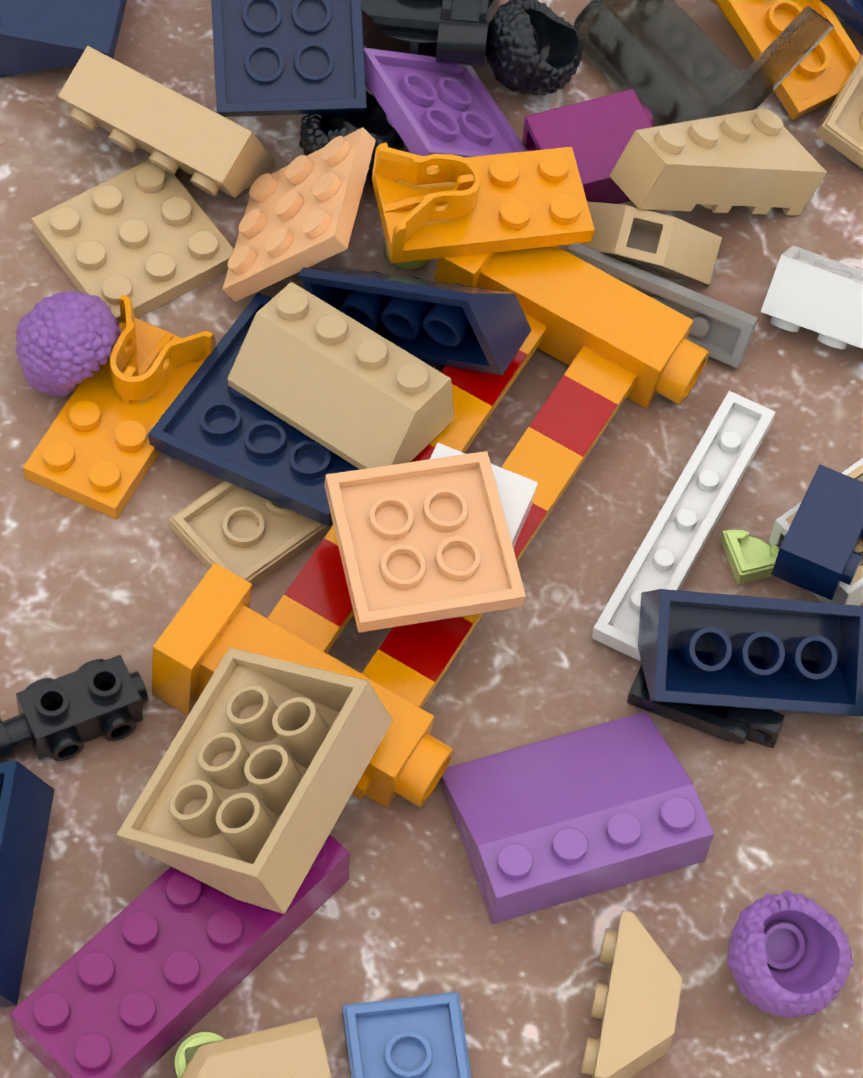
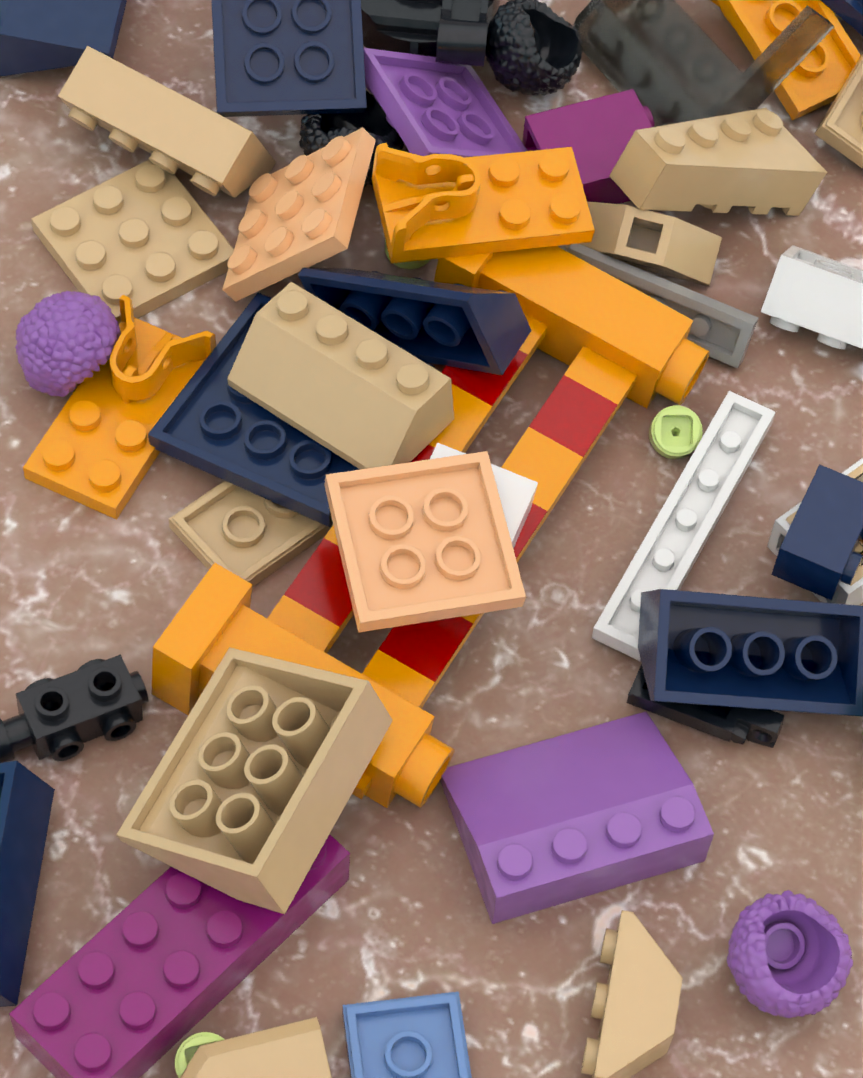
(675, 432): none -> yellowish green tile
(748, 555): yellowish green tile -> none

